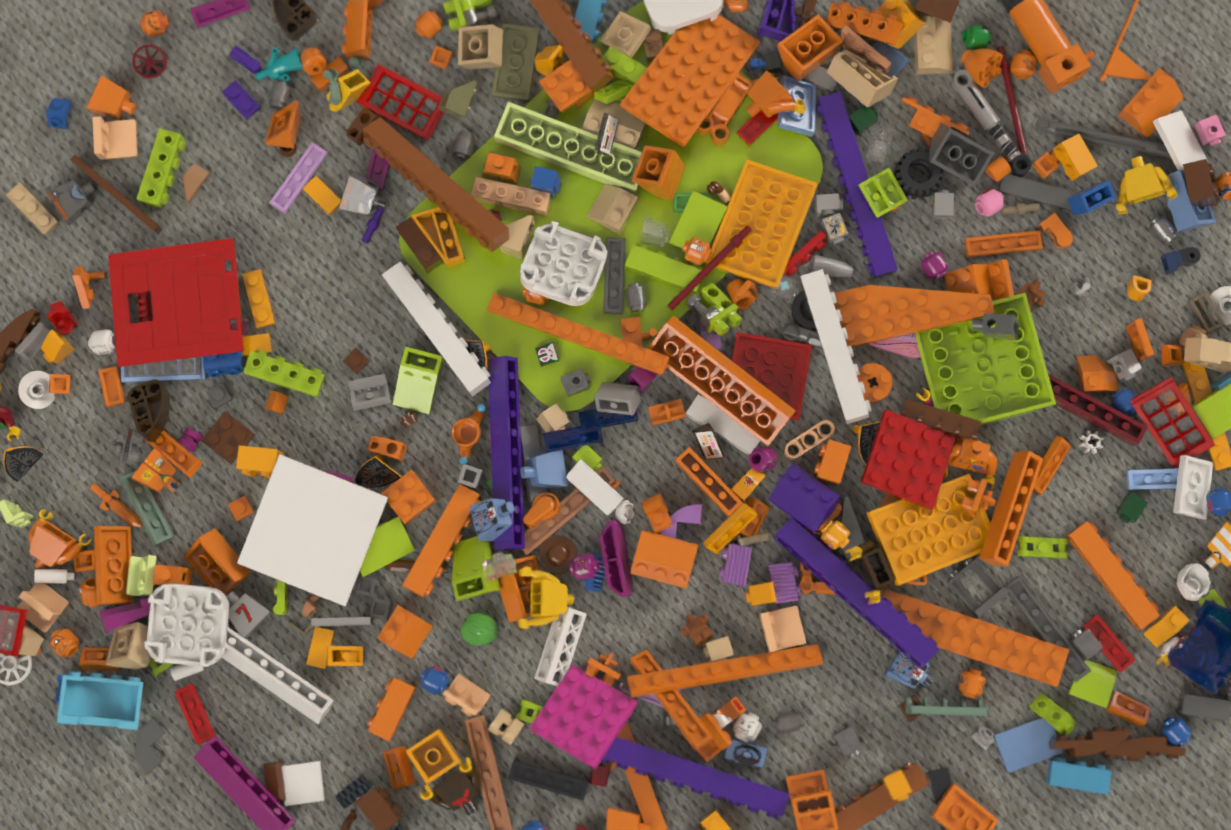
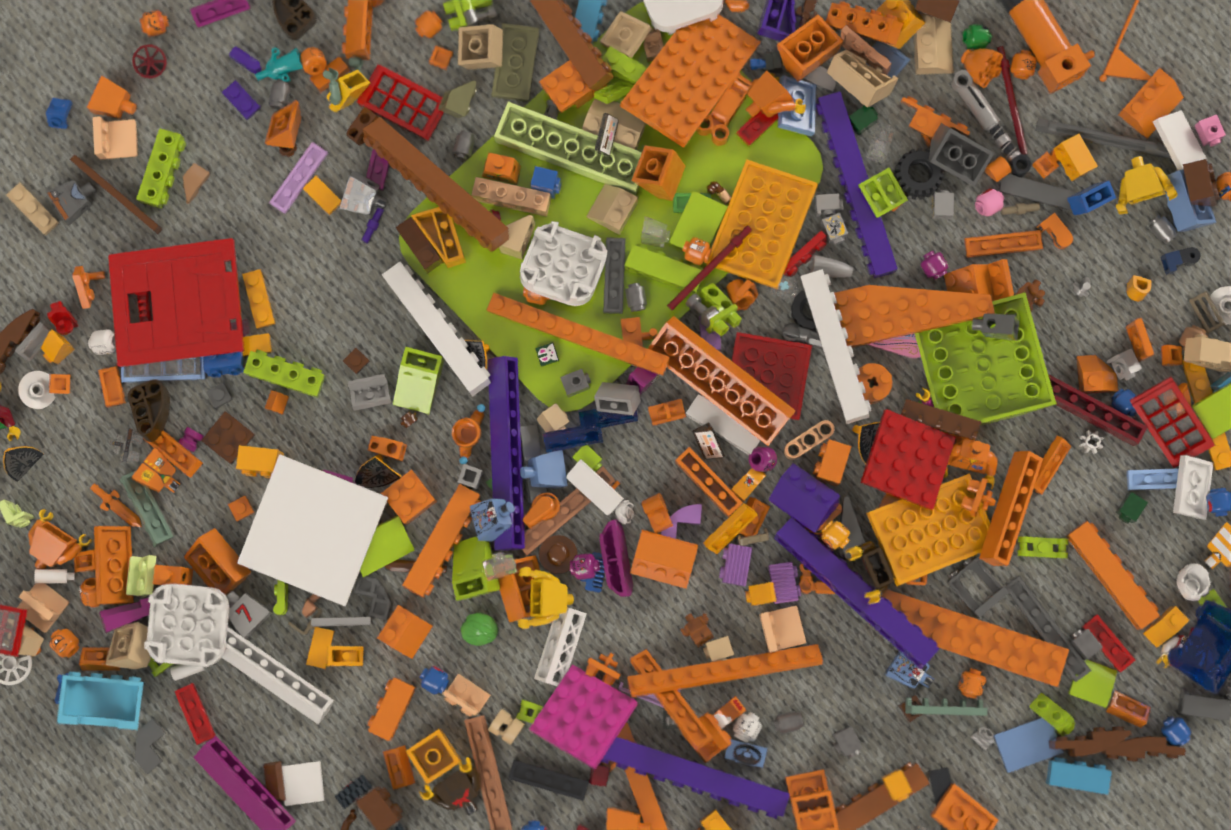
(549, 59): light orange slope -> none

